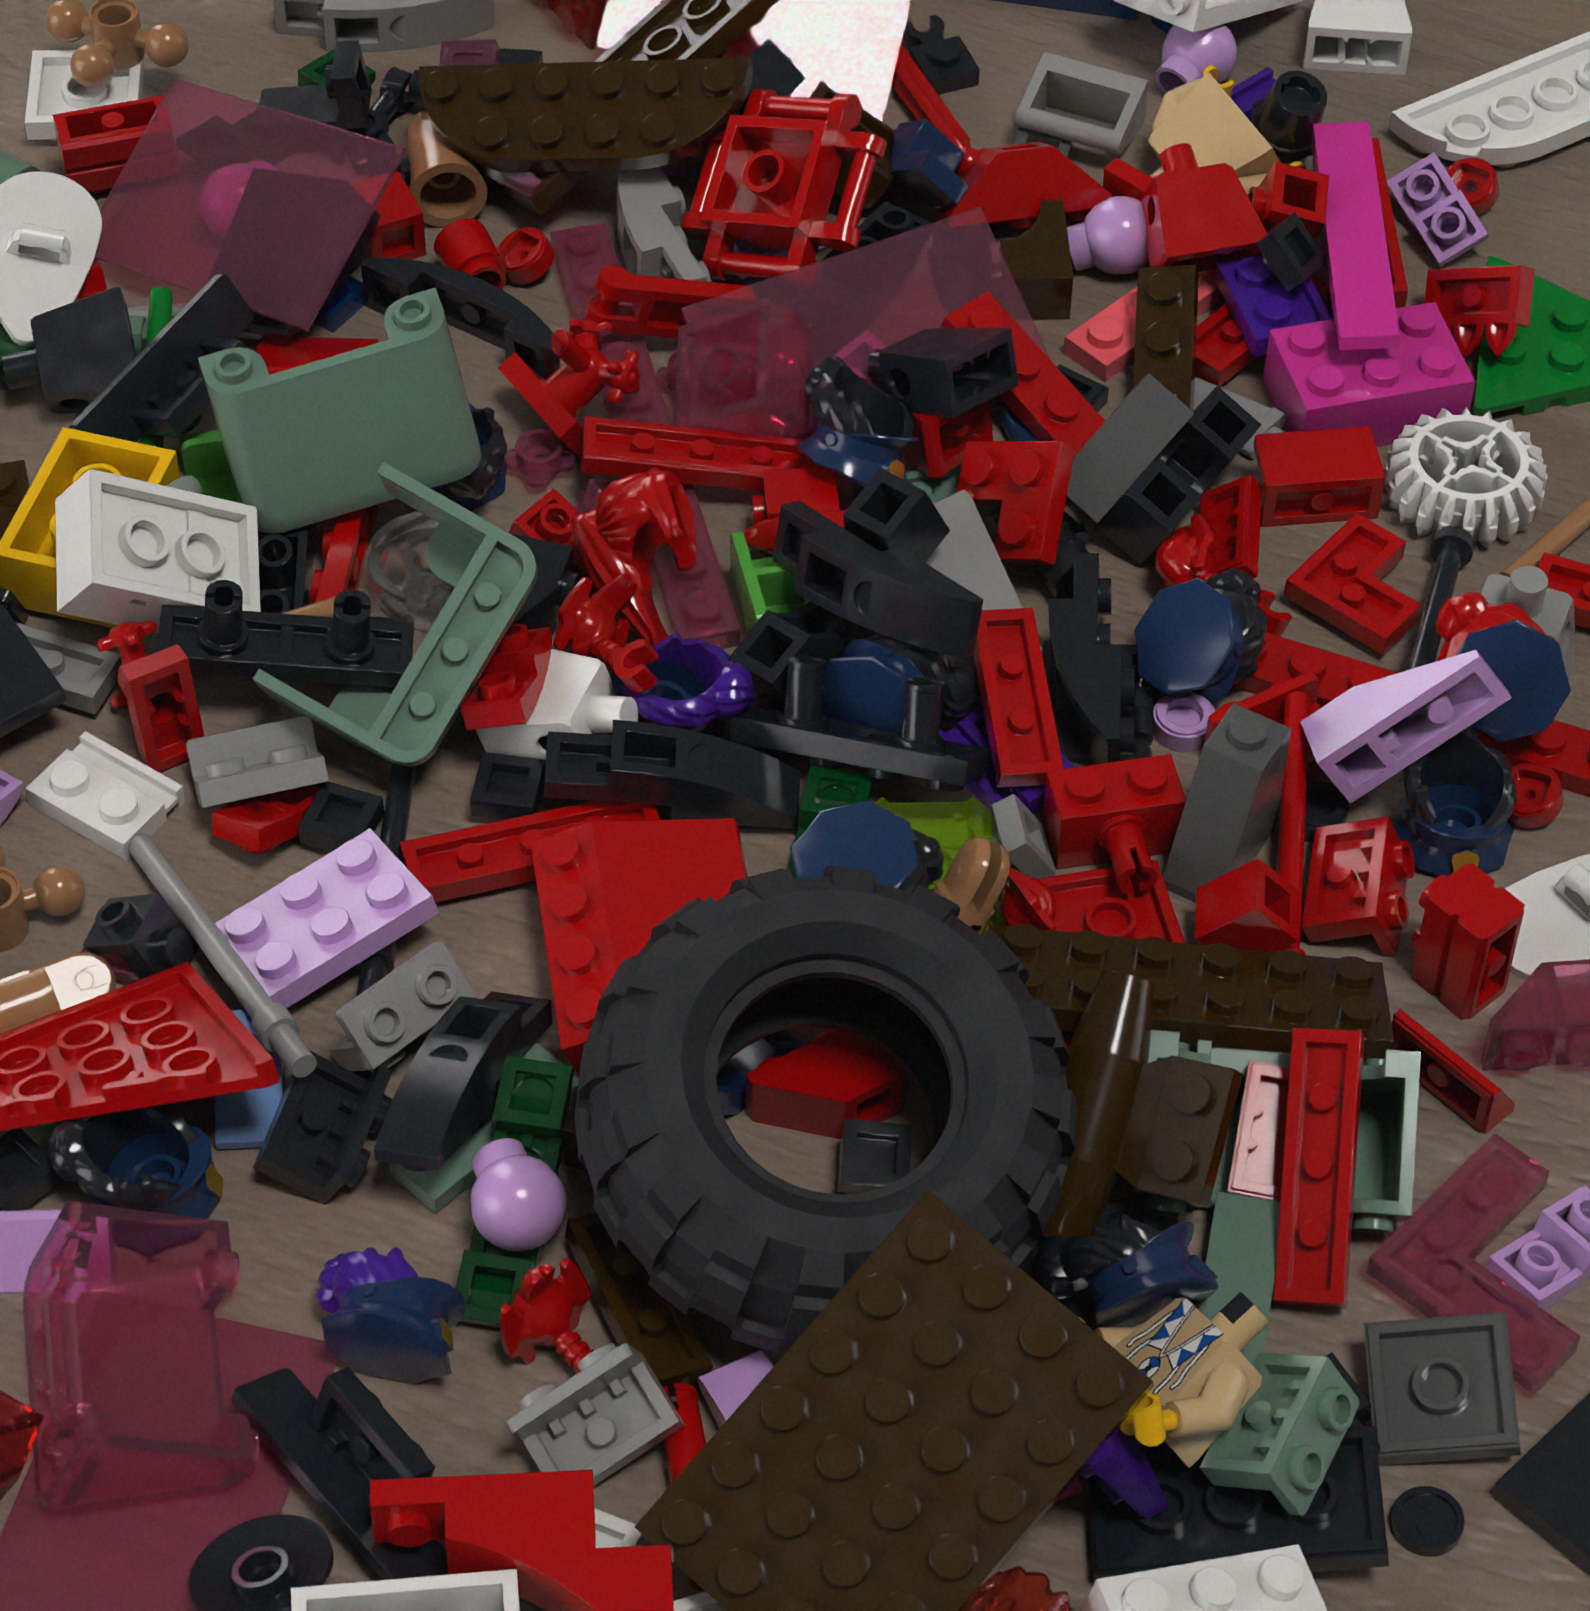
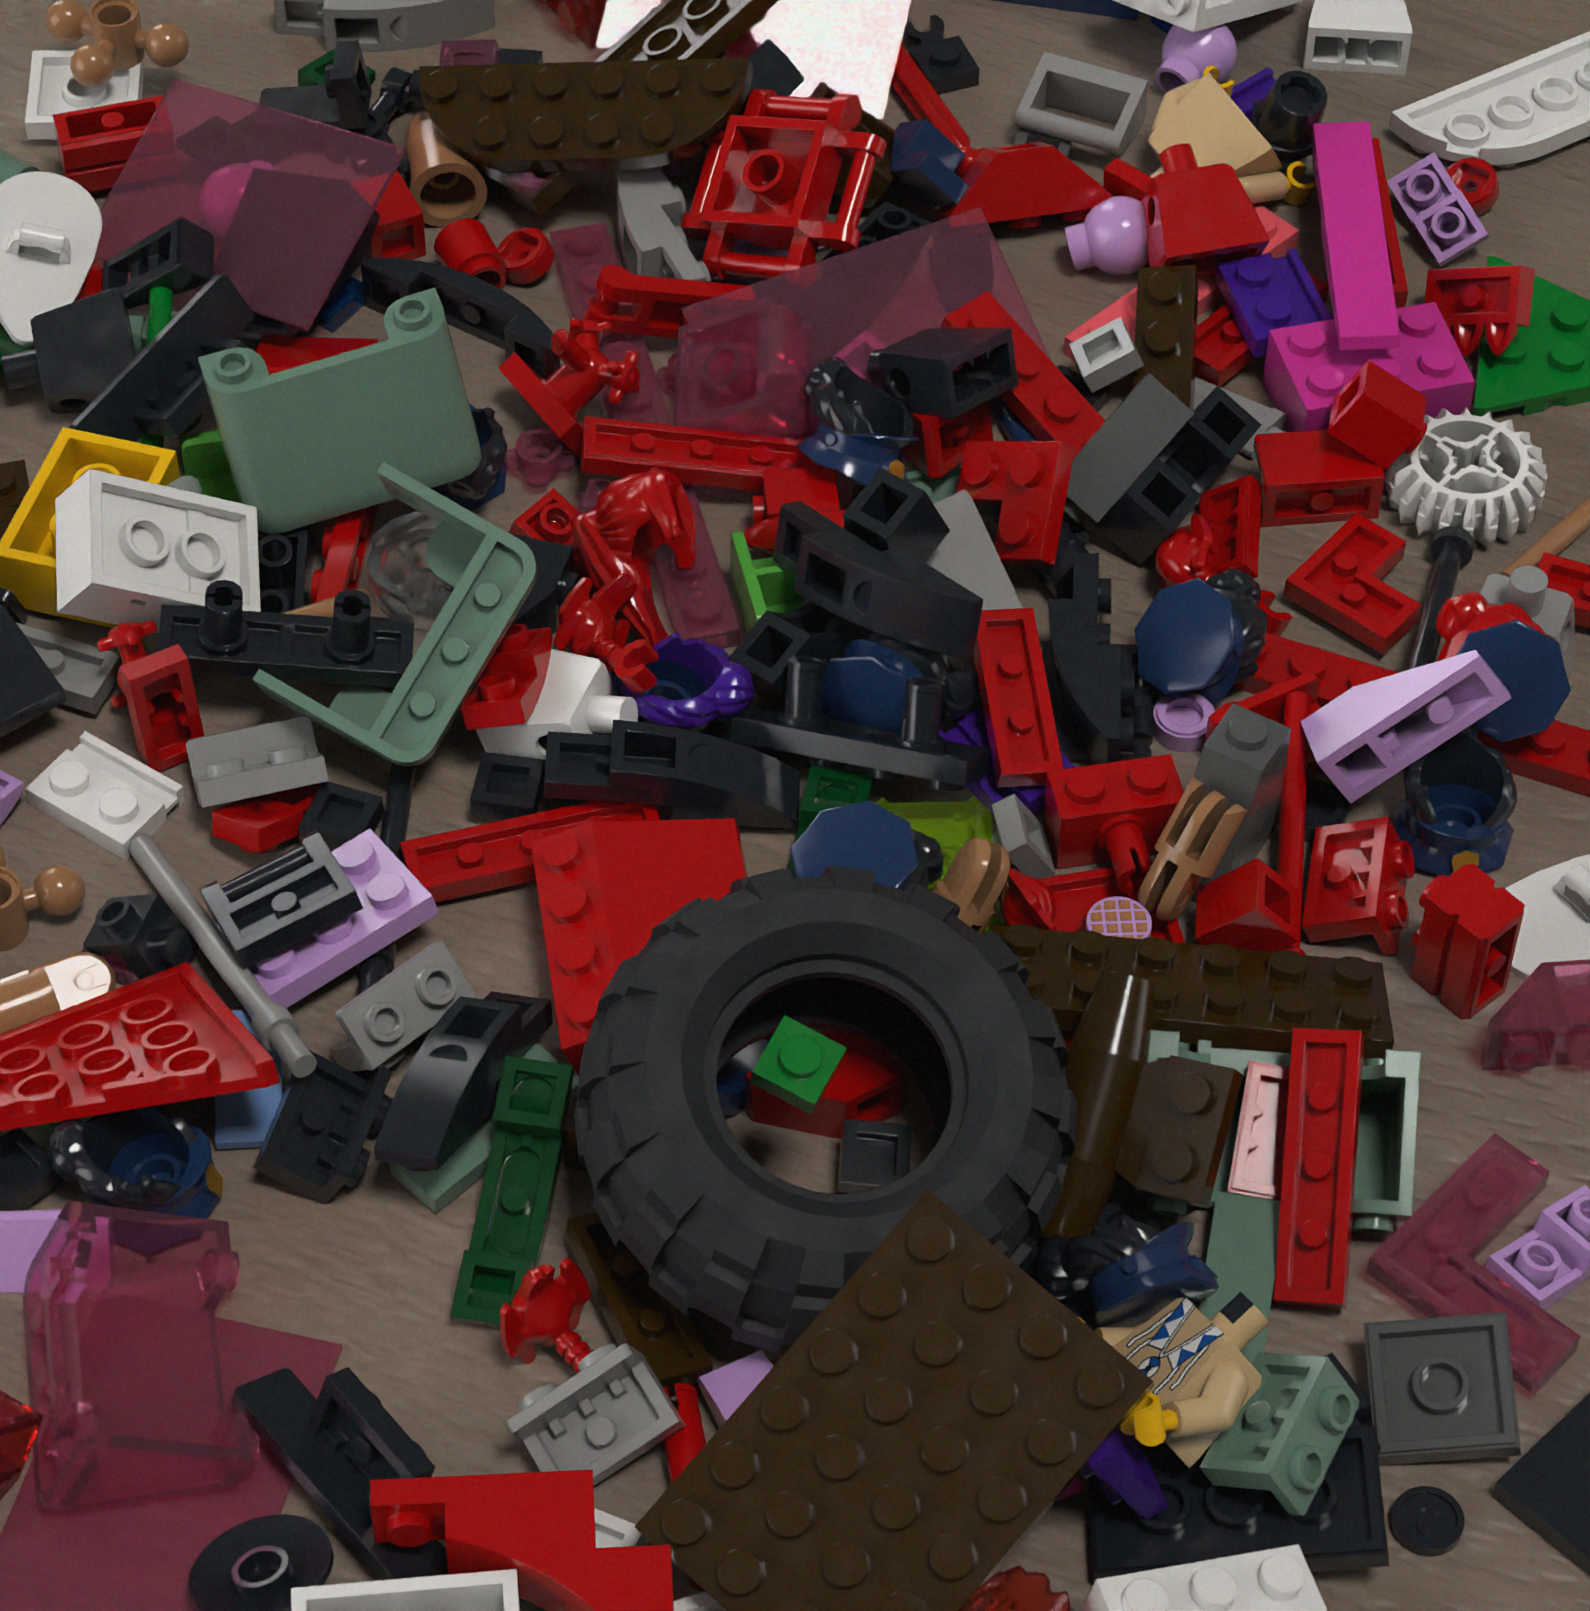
(172, 257): none -> black slope
(281, 900): none -> black plate
(388, 1316): dark blue piece -> none
(515, 1197): lavender piece -> none
(797, 1065): none -> green plate
(1043, 264): dark brown arch -> none
(1106, 355): none -> light grey plate
(1119, 918): none -> tile
(1189, 849): none -> medium nougat arm
(1288, 191): red brick -> none
(1290, 252): black plate -> none
(1378, 415): none -> red brick
(1451, 1076): red slope -> none
(1538, 795): red tile -> none

